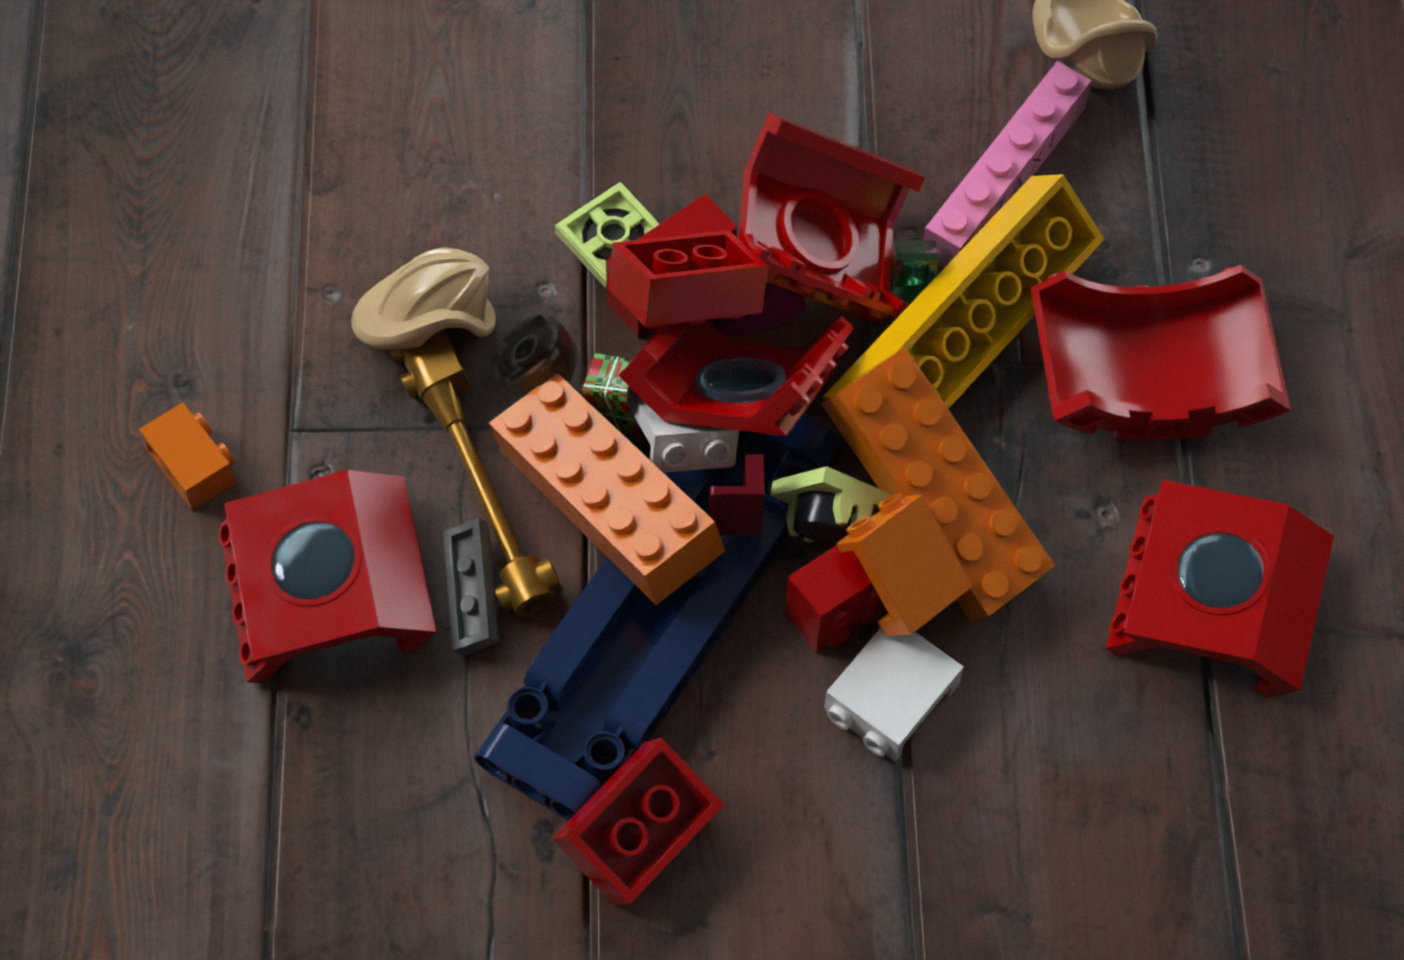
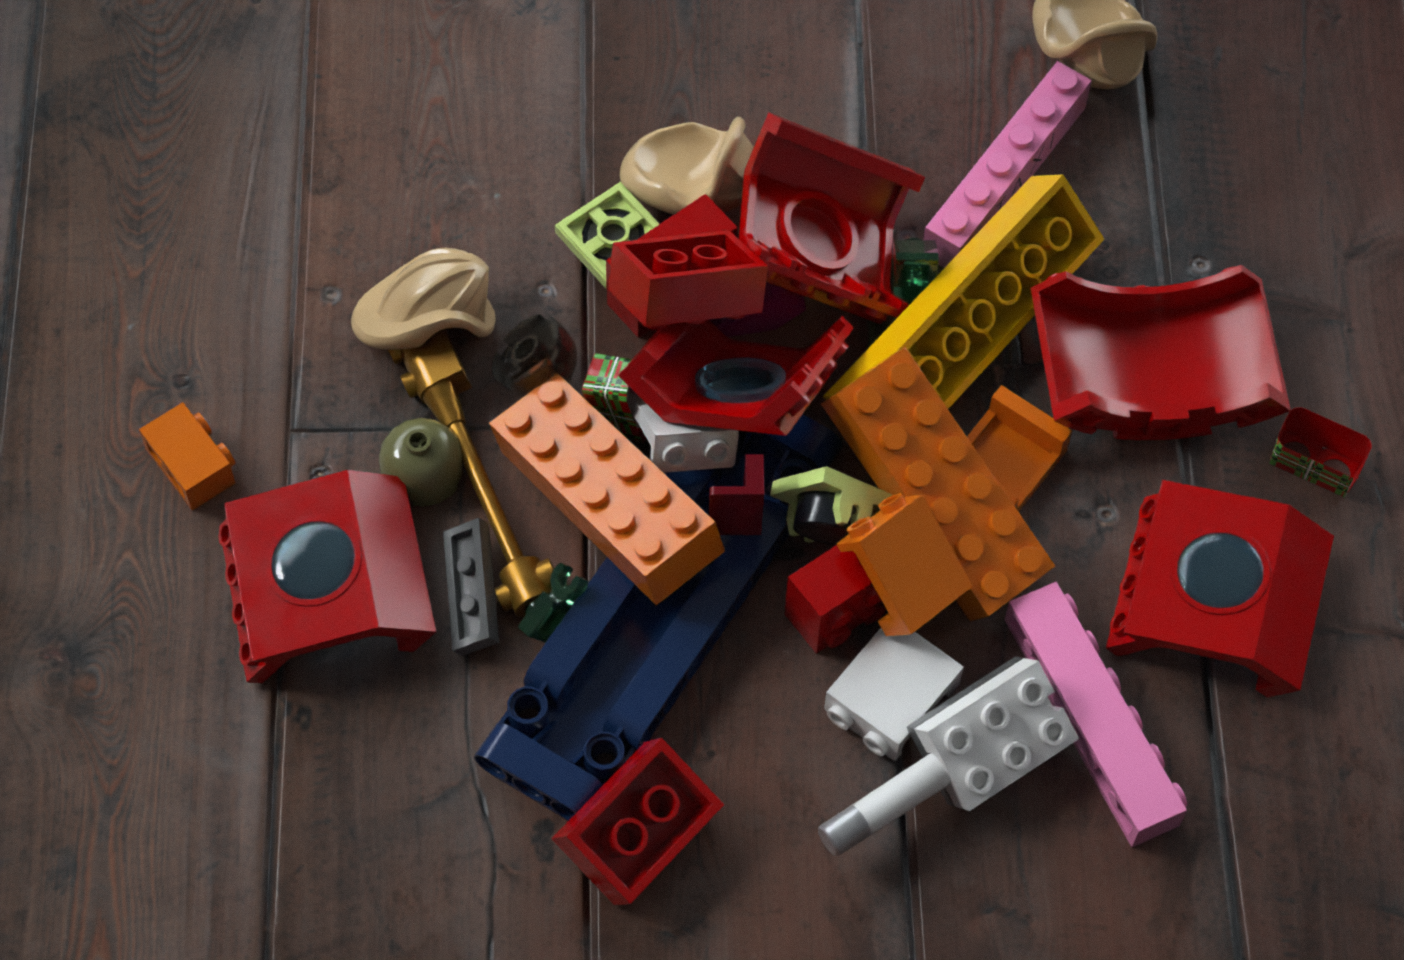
(424, 458): none -> olive cylinder
(550, 608): none -> clear green plate
(685, 162): none -> tan piece
(967, 751): none -> white piece
(1018, 444): none -> orange panel
(1108, 730): none -> bright pink brick
(1315, 433): none -> red piece

